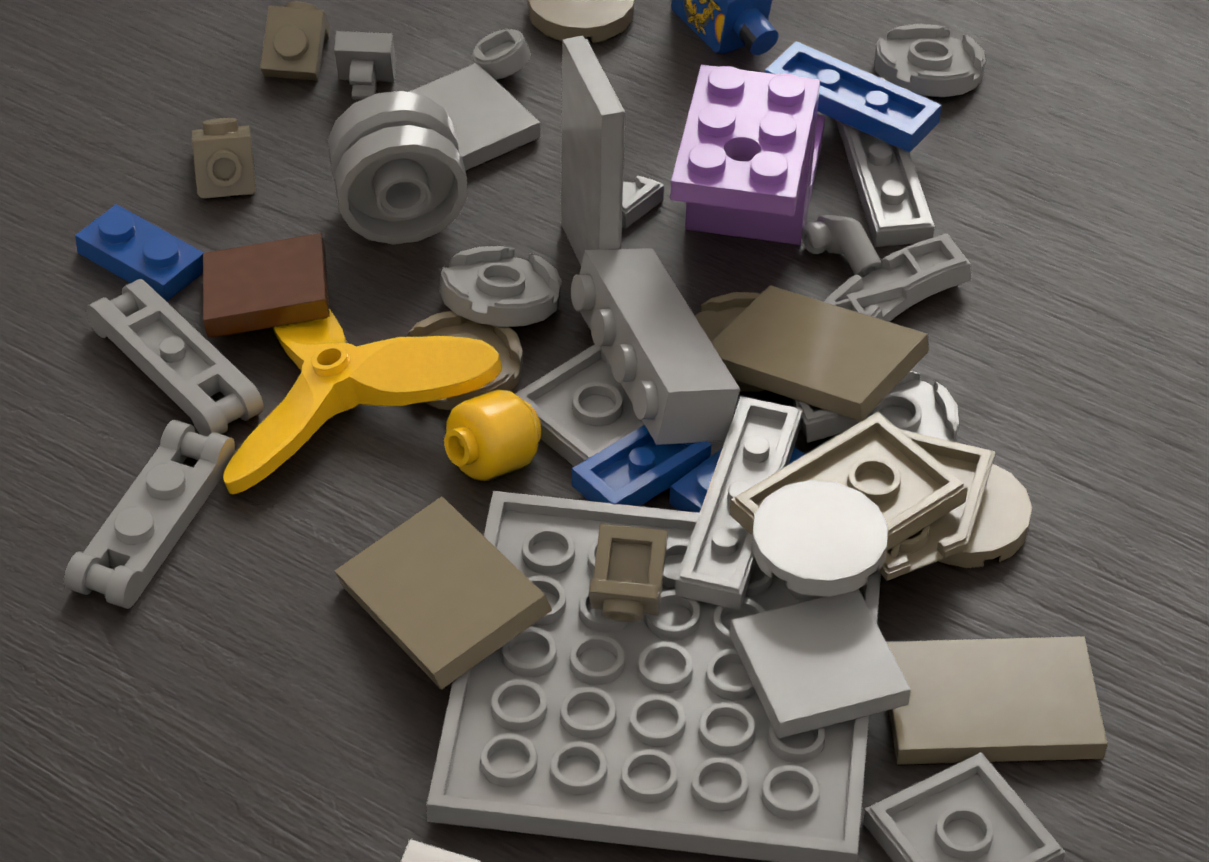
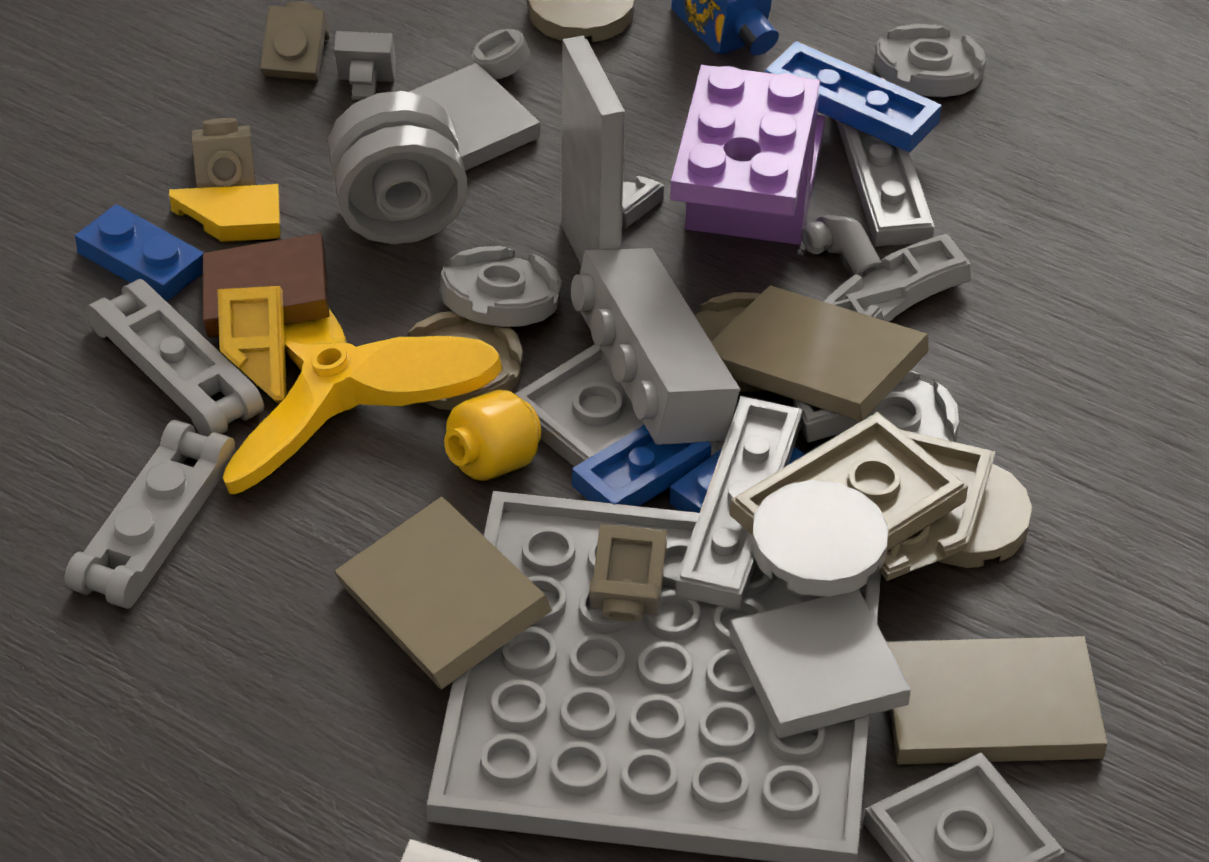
(232, 211): none -> yellow tile
(254, 335): none -> yellow tile

